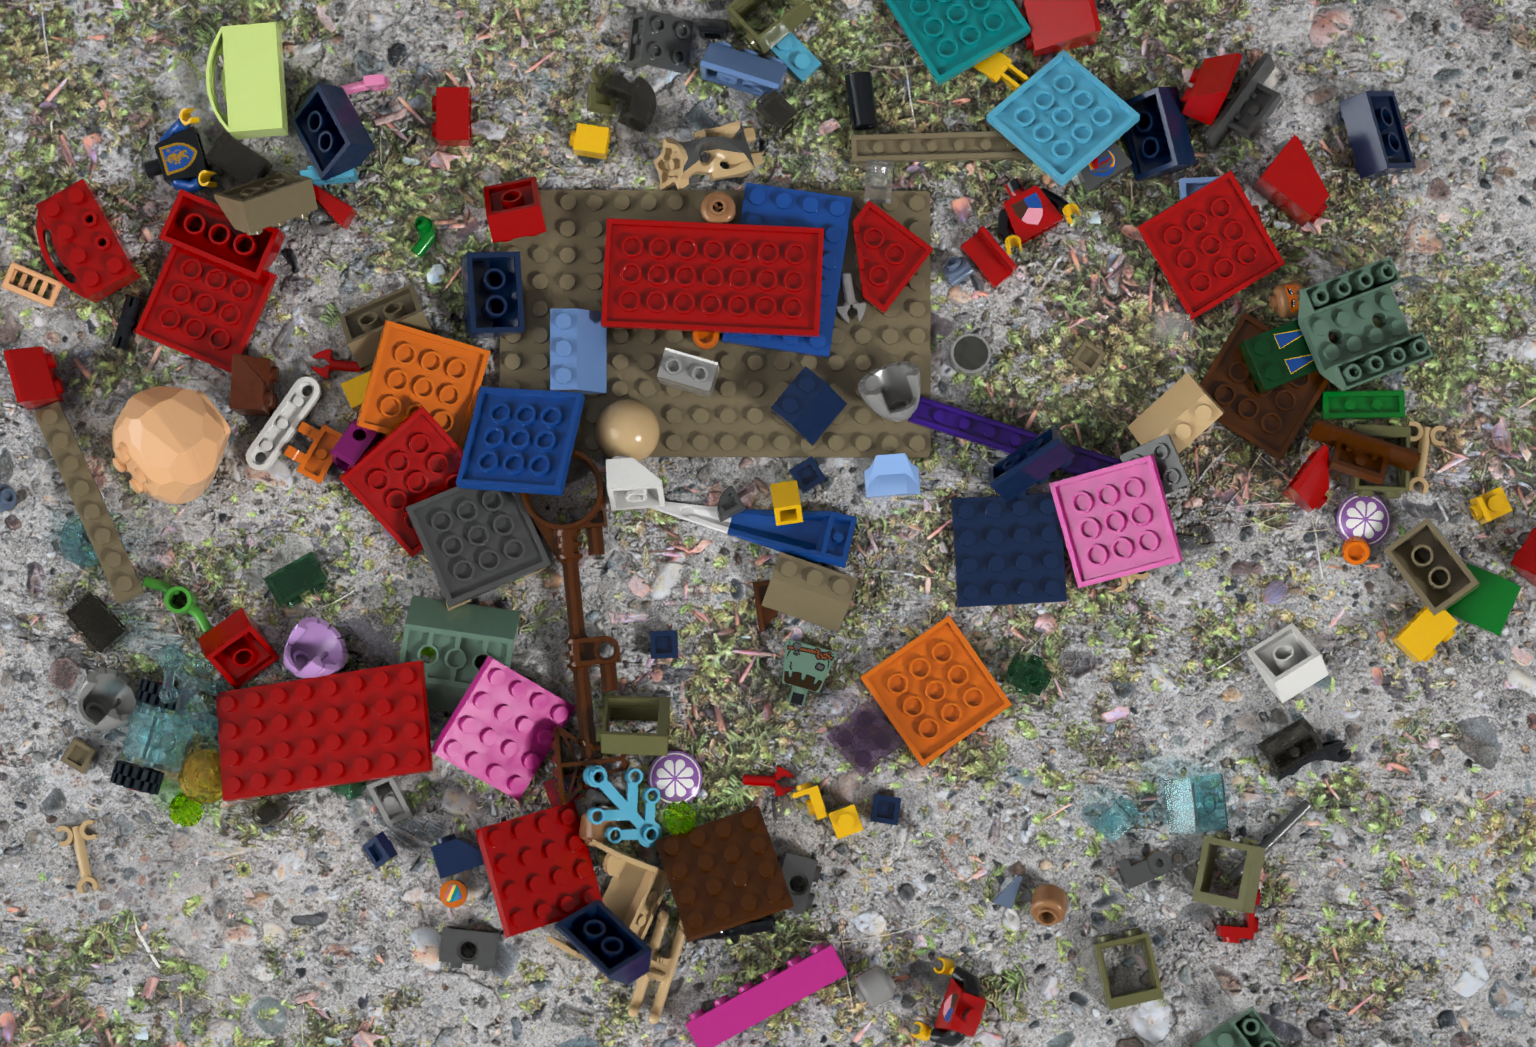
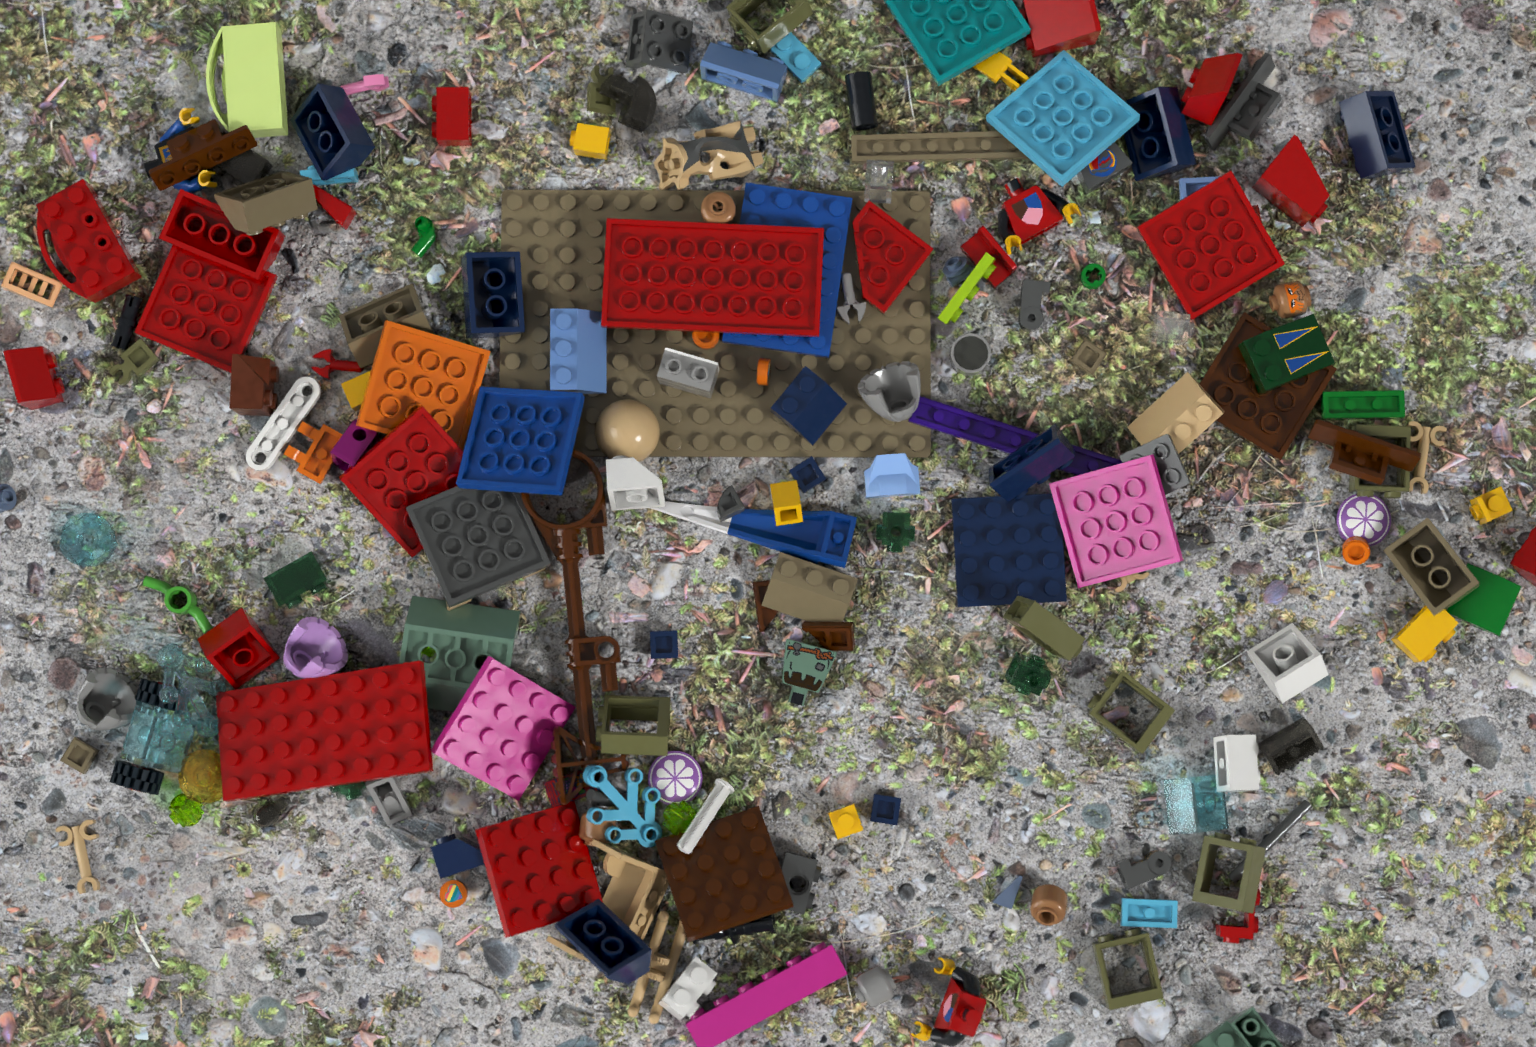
(89, 503): dark tan plate -> none
(96, 623): clear smoke brick -> none
(137, 359): none -> olive plate
(170, 443): light nougat rock -> none
(199, 151): none -> reddish brown bracket
(380, 849): dark blue plate -> none
(452, 947): dark grey brick -> none
(514, 209): red slope -> none
(687, 989): none -> white brick
(705, 816): none -> white axle
(713, 28): black slope -> none
(763, 371): none -> orange tile
(766, 780): red bar -> none
(775, 115): clear smoke brick -> none
(815, 803): yellow bracket -> none
(832, 635): none -> reddish brown tile
(864, 739): clear purple piece -> none
(897, 521): none -> clear green brick
(935, 691): orange plate -> none
(968, 289): none -> lime plate
(1030, 315): none -> dark grey leg
(1044, 628): none -> olive window
(1089, 268): none -> green bush
(1117, 819): clear light blue bracket -> none
(1149, 912): none -> medium azure plate
(1152, 728): none -> olive window
(1236, 763): none -> white brick
(1311, 481): red slope -> none
(1329, 753): black arm -> none
(1347, 309): sand green slope -> none

